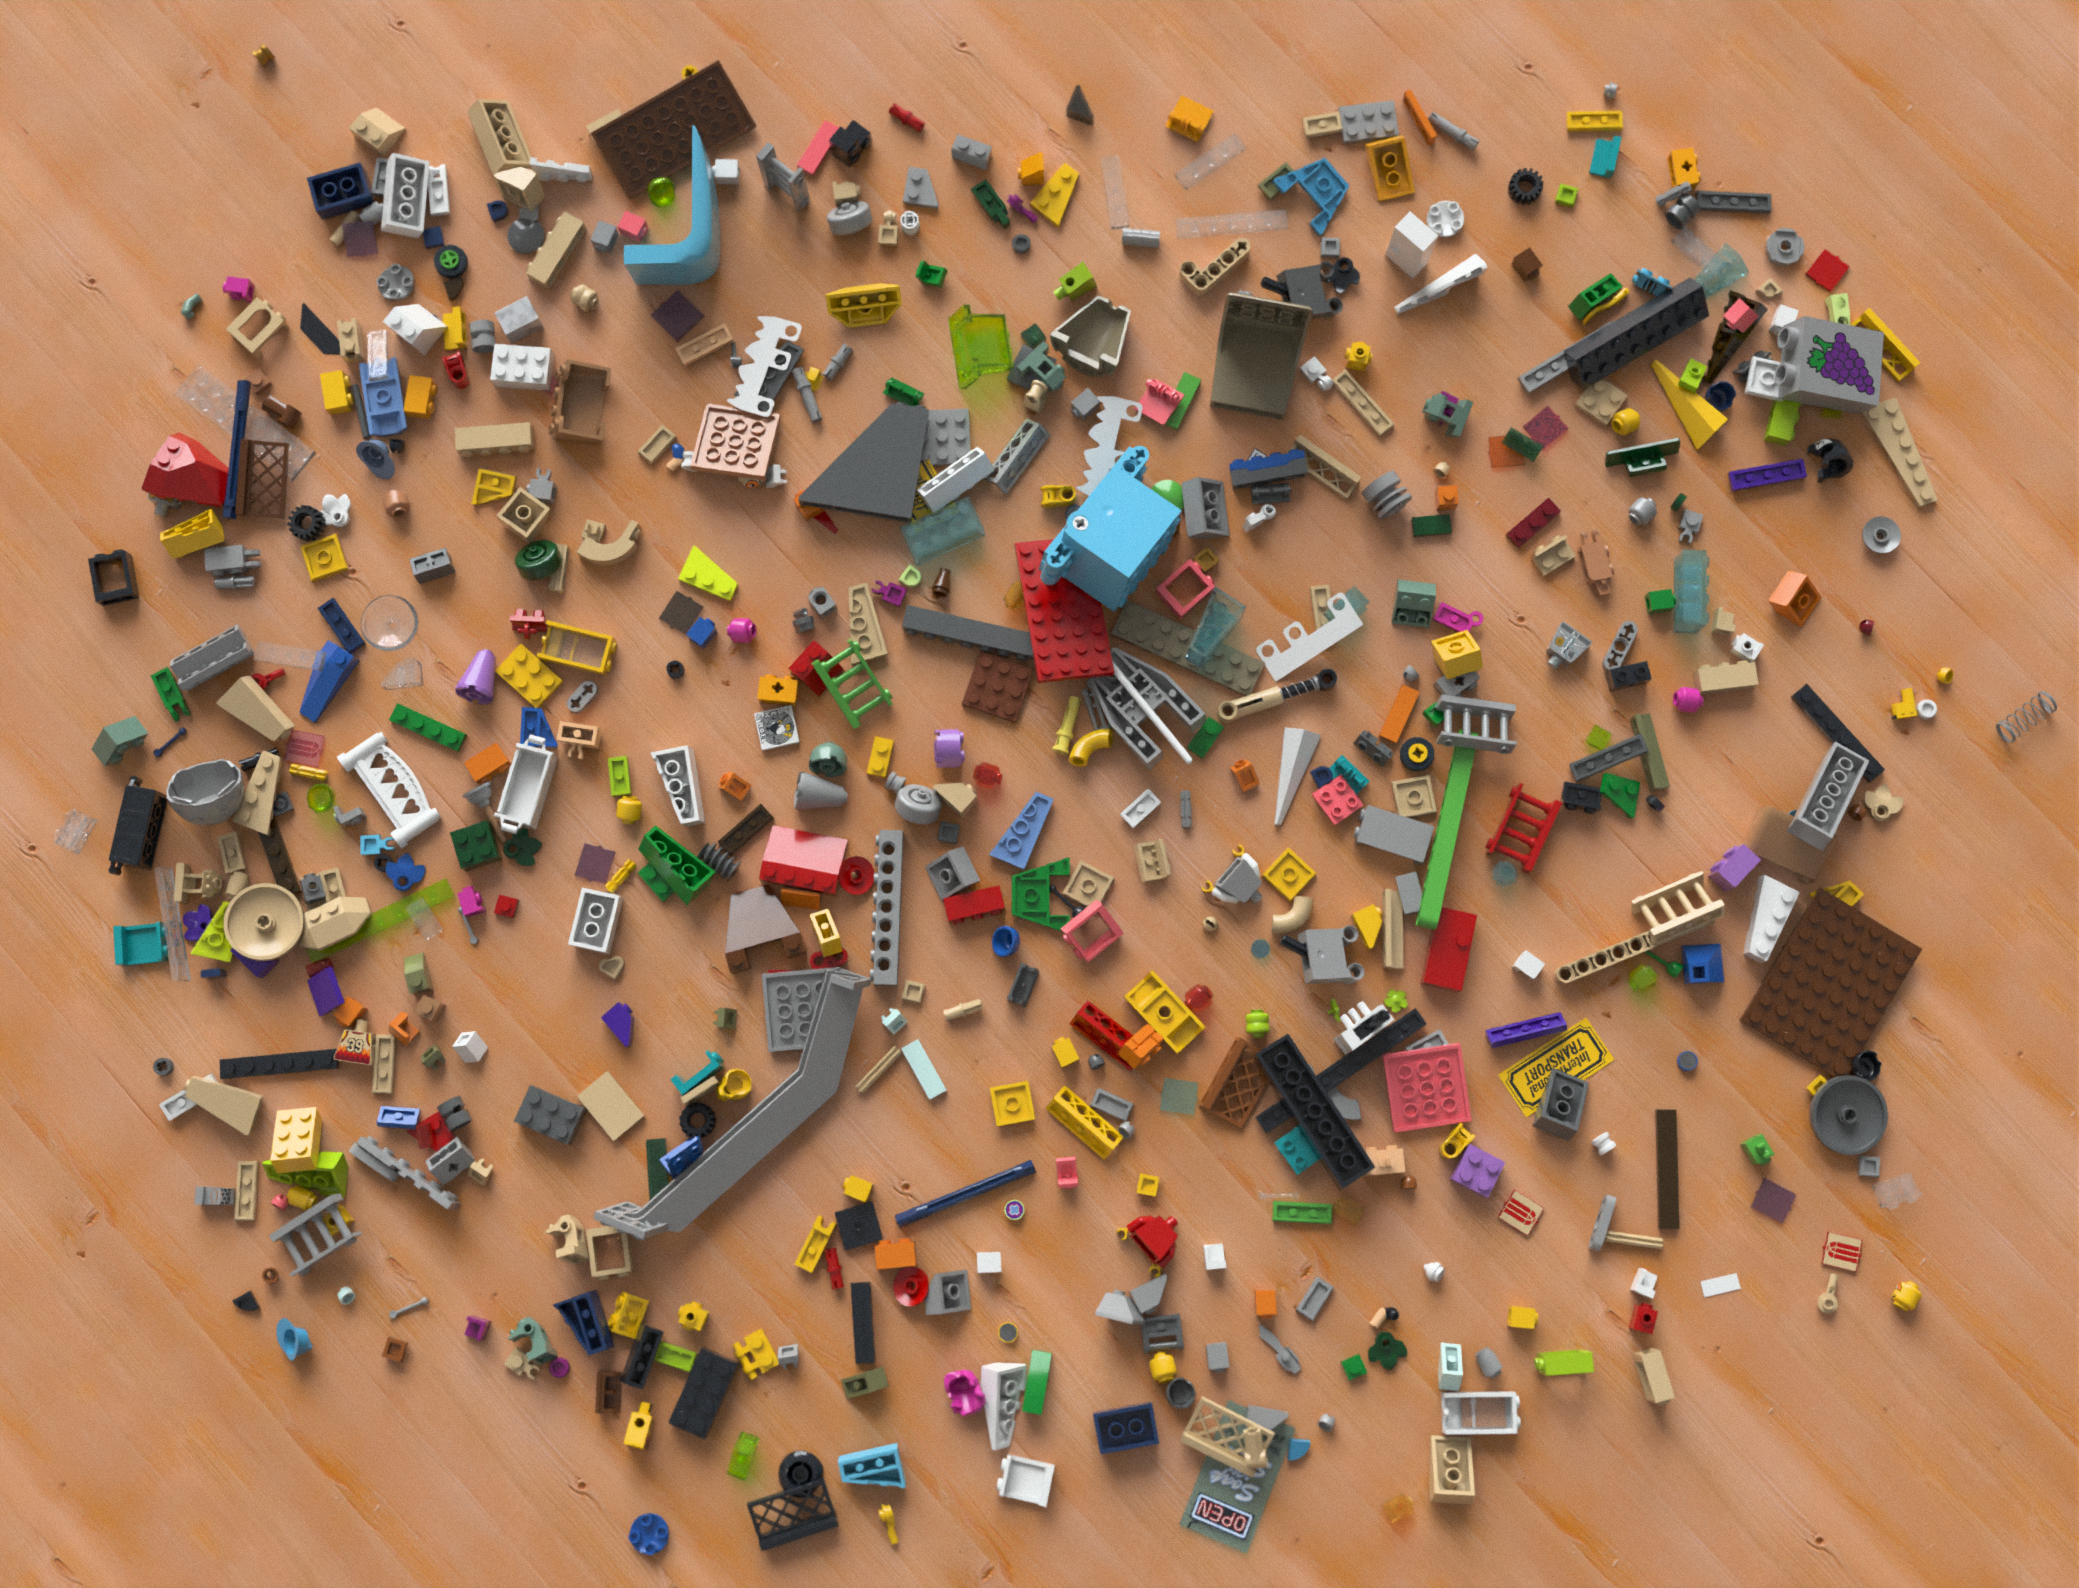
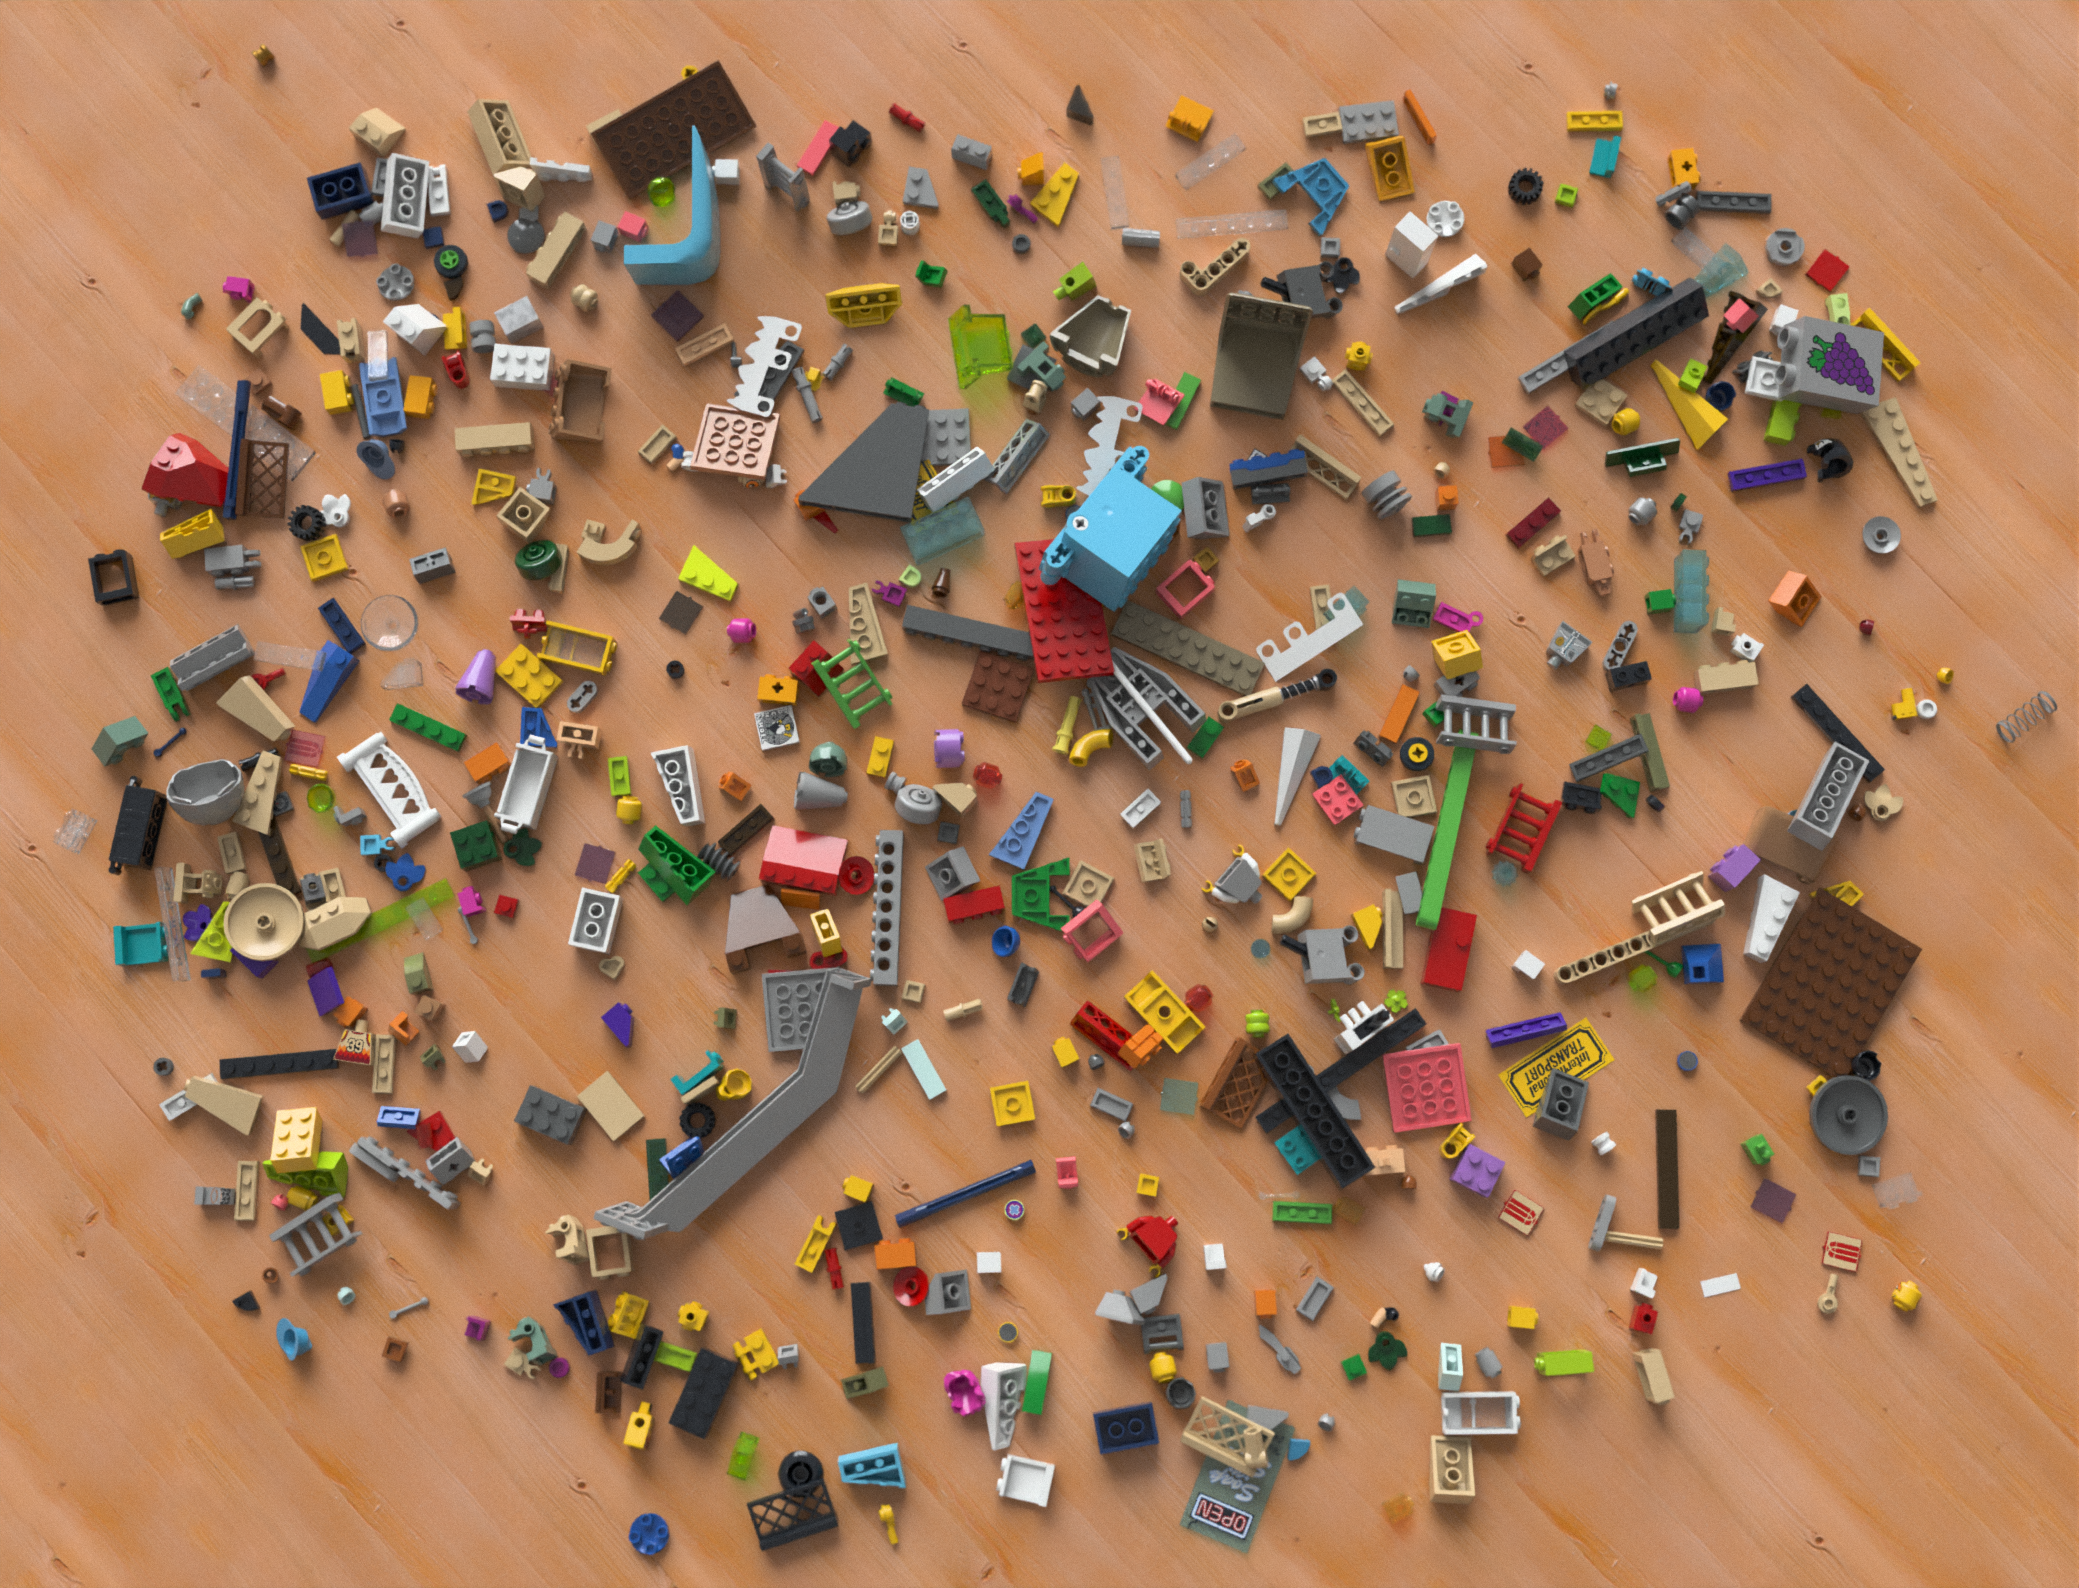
(454, 1113): dark grey wheel -> none
(702, 632): blue brick -> none
(1082, 1124): yellow fence -> none
(1216, 624): clear light blue wedge -> none
(1450, 129): light grey pin -> none

